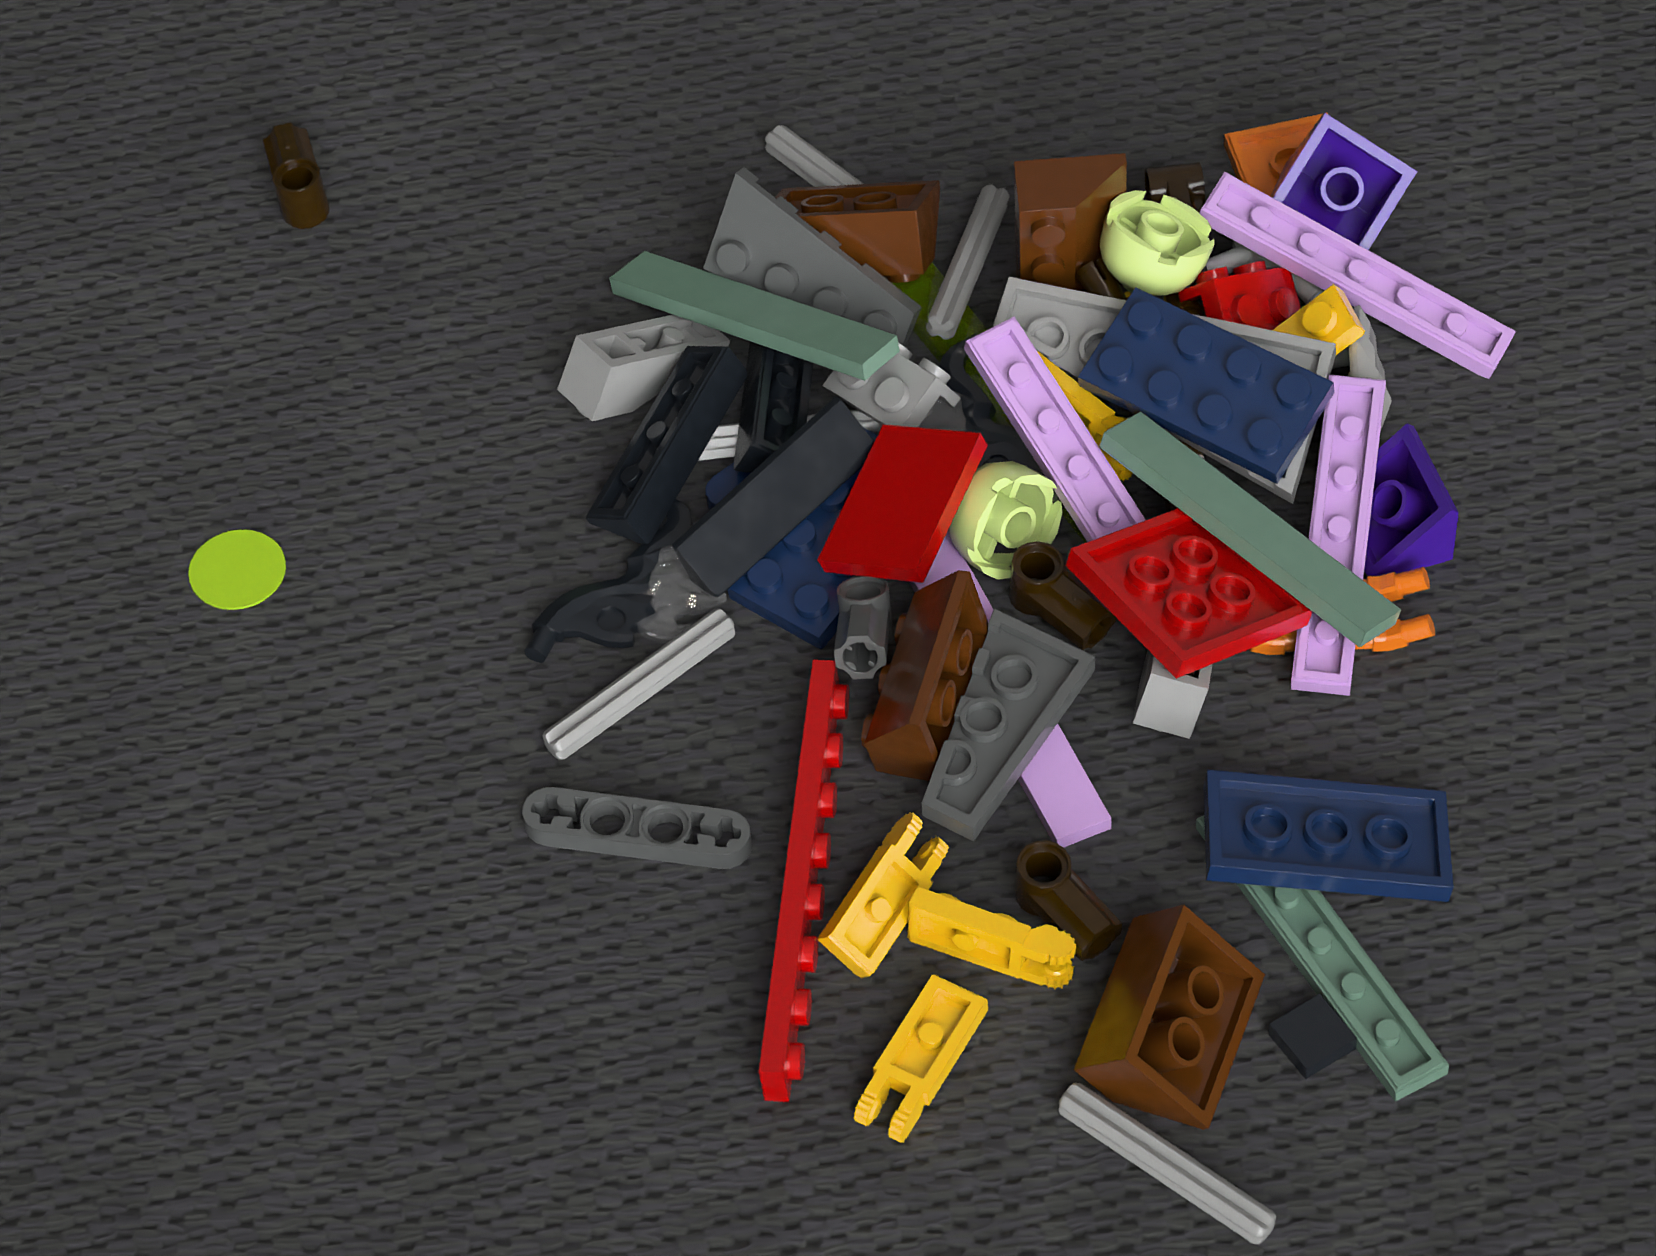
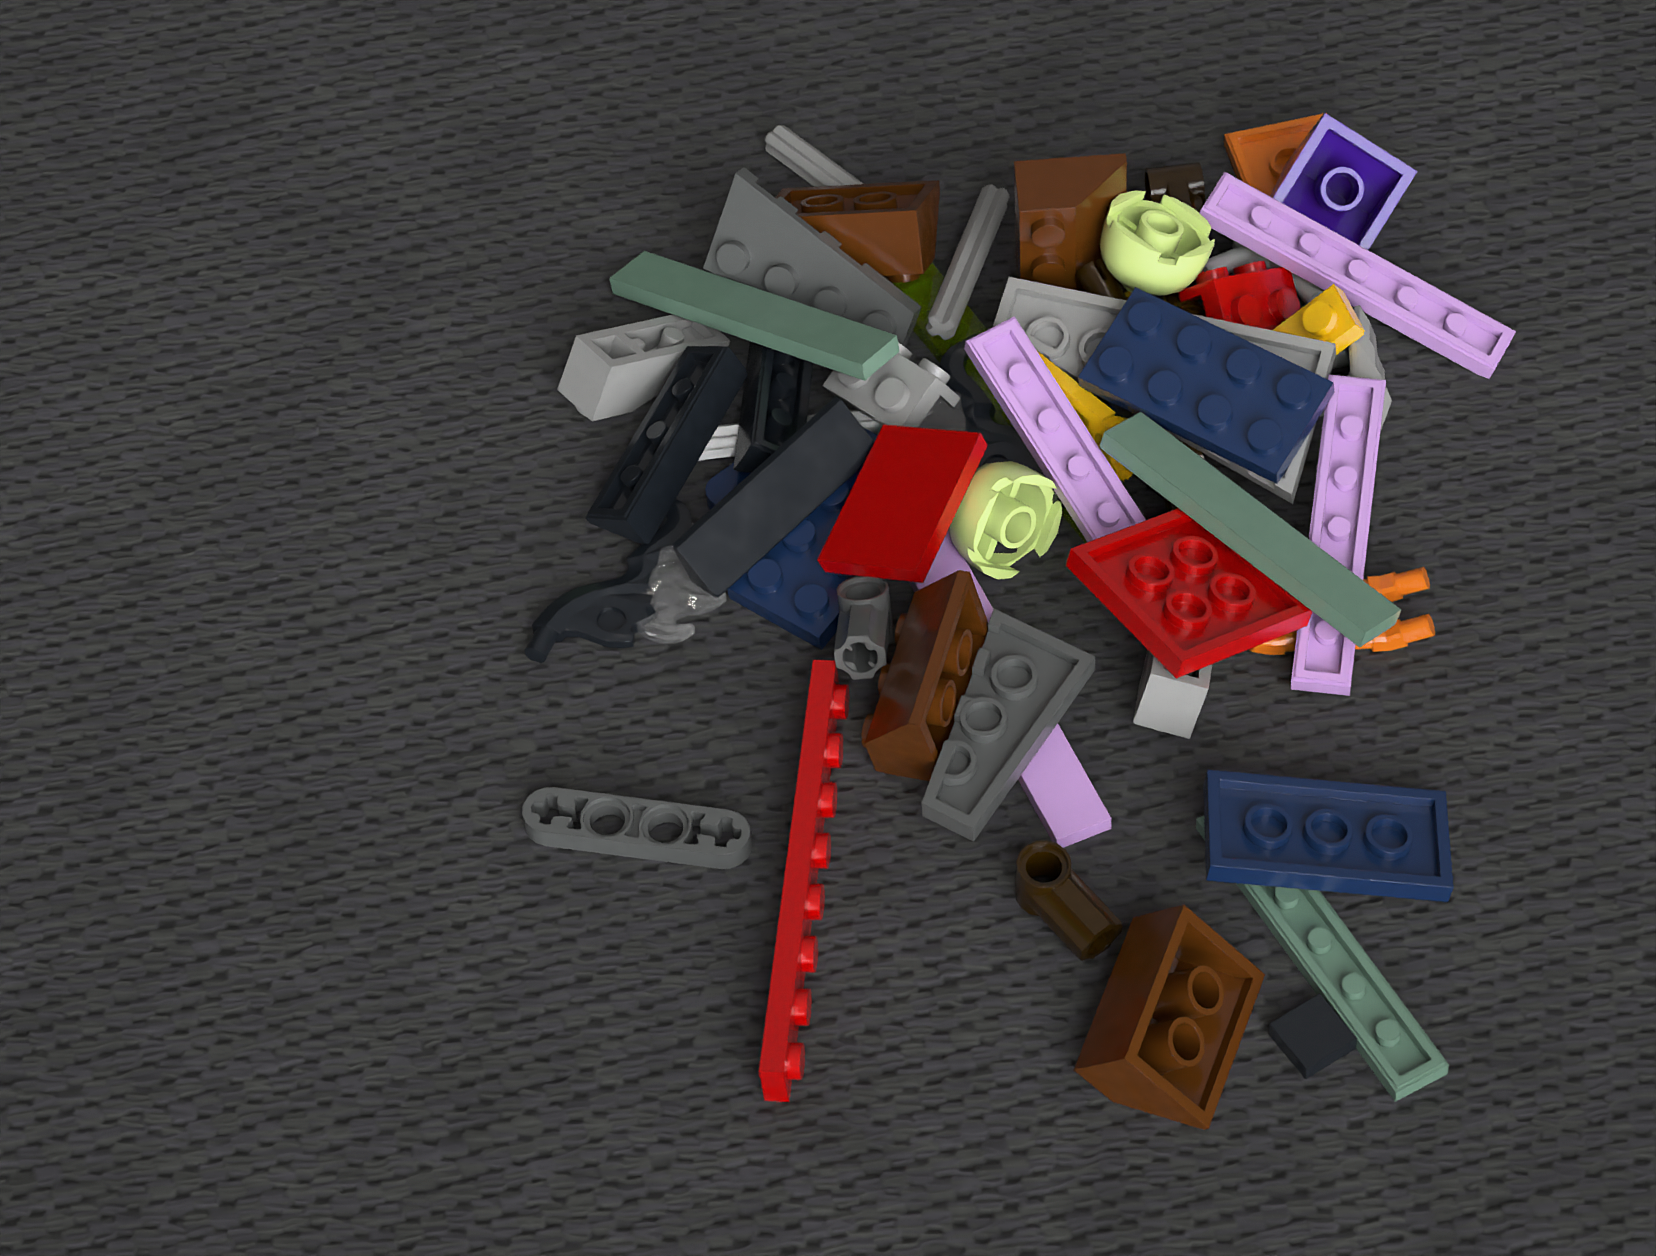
(237, 569): lime piece -> none
(296, 176): dark brown piece -> none
(638, 684): light grey axle -> none
(880, 898): yellow hinge -> none
(922, 1053): yellow hinge -> none
(991, 939): yellow hinge -> none
(1057, 596): dark brown piece -> none
(1167, 1163): light grey axle -> none
(1411, 509): dark purple slope -> none

